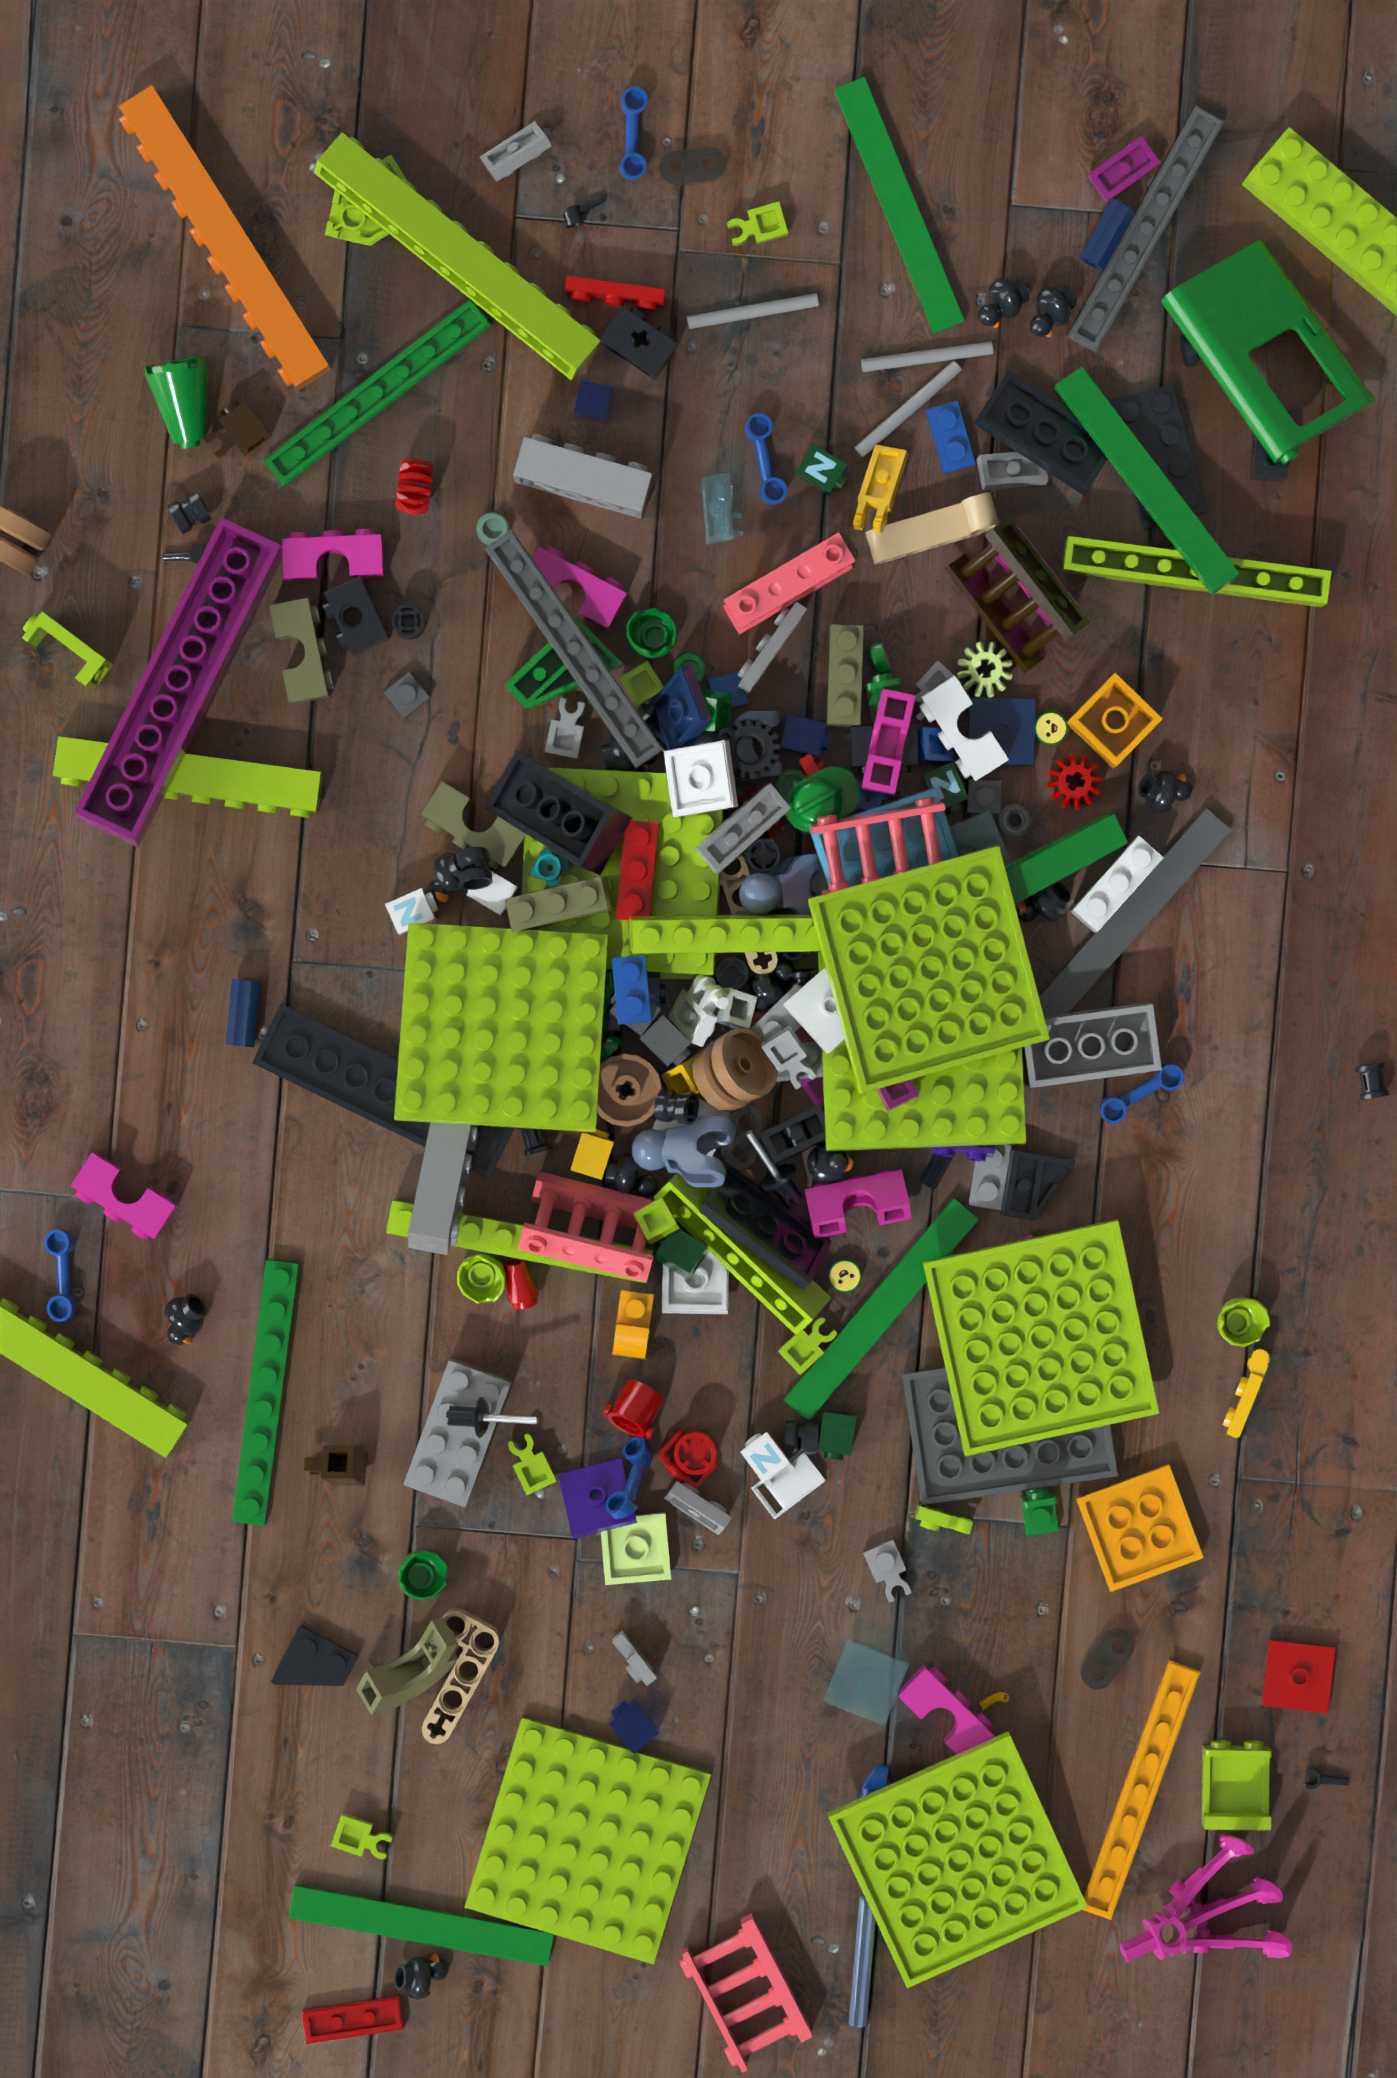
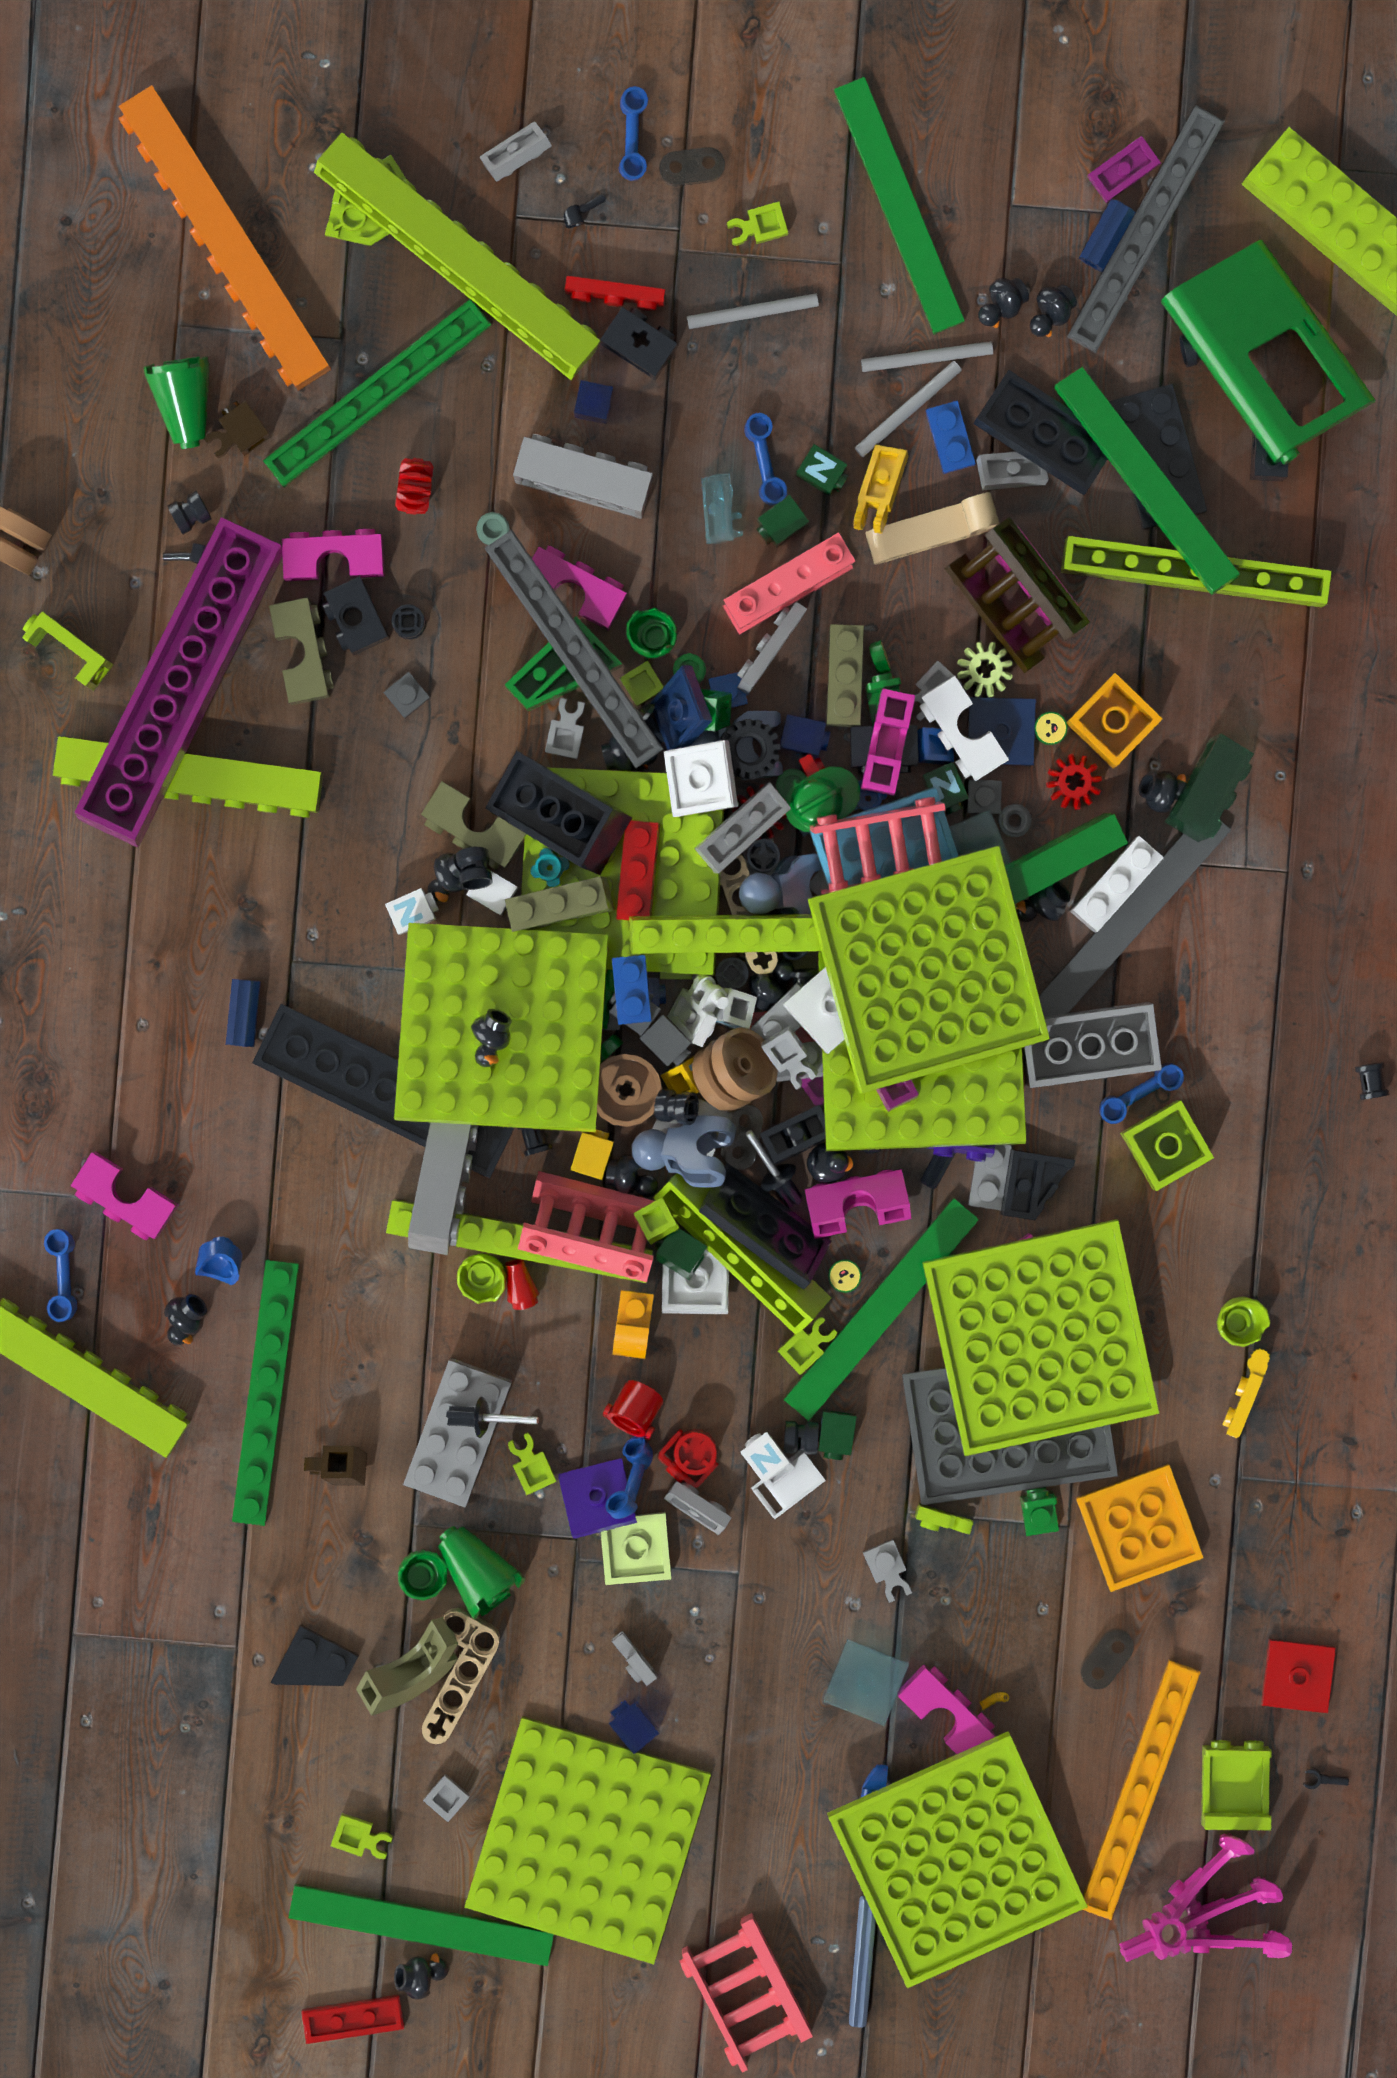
(219, 1260): none -> blue piece
(446, 1798): none -> light grey plate
(477, 1571): none -> green cone
(493, 1033): none -> black animal
(781, 522): none -> dark green brick
(1167, 1145): none -> lime brick
(1210, 788): none -> clear green brick

